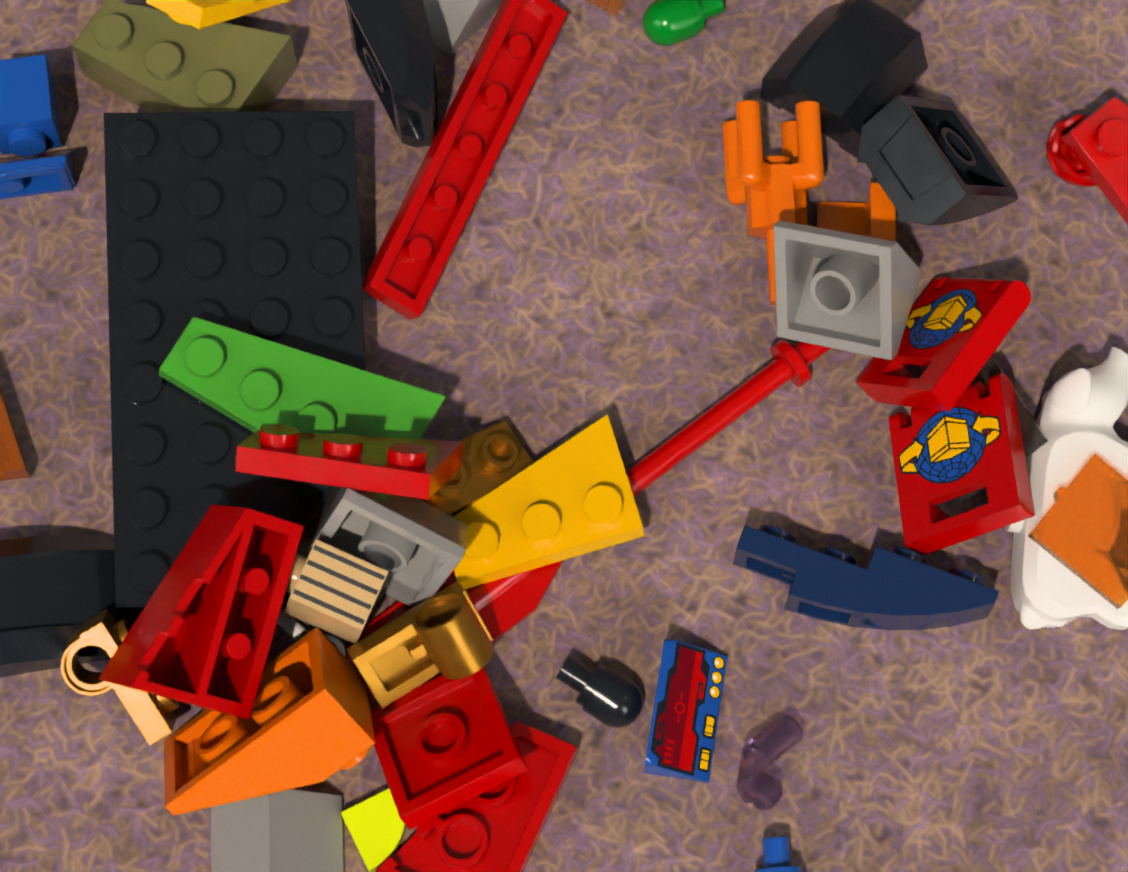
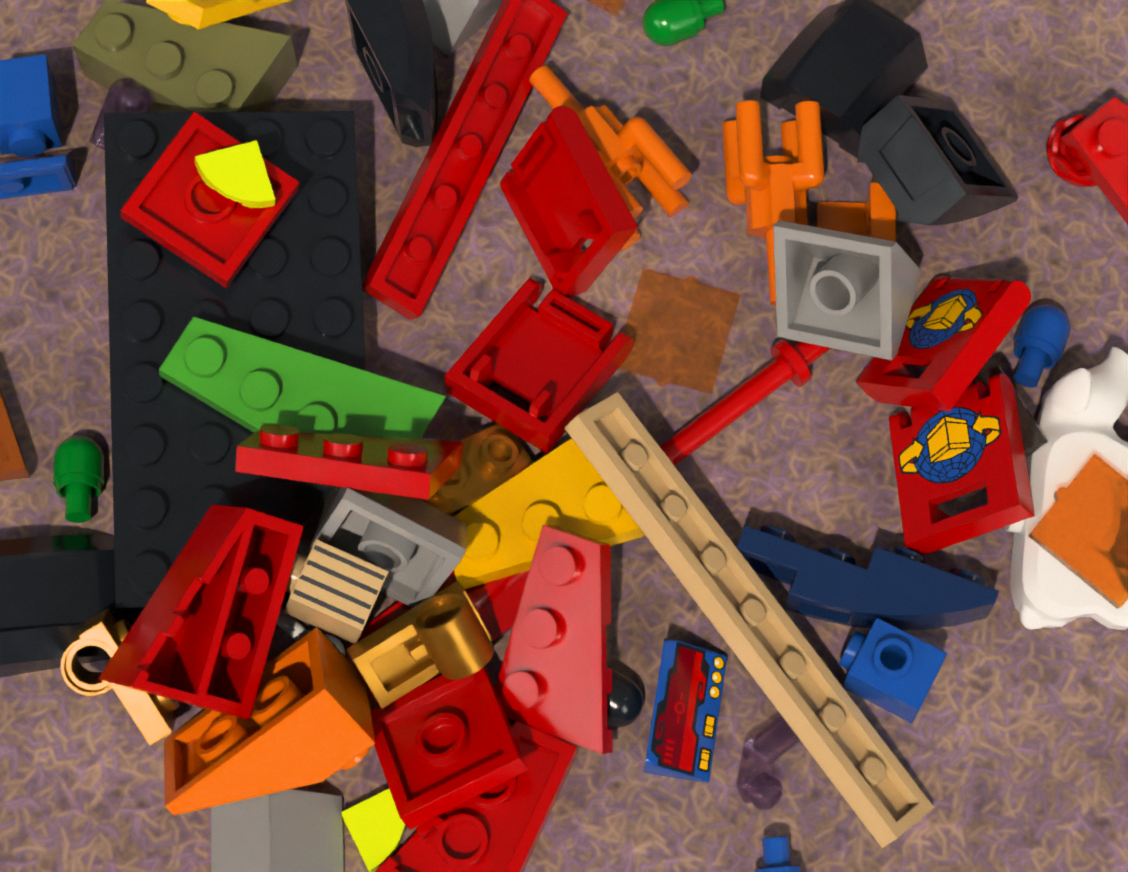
(76, 468): none -> green cylinder
(122, 97): none -> arm
(191, 217): none -> red plate
(238, 174): none -> neon yellow tile
(541, 357): none -> red container
(557, 647): none -> wing
(565, 198): none -> red container
(625, 150): none -> orange plant
(678, 331): none -> clear orange piece
(750, 619): none -> tan plate
(891, 669): none -> blue brick
(1040, 342): none -> blue cylinder

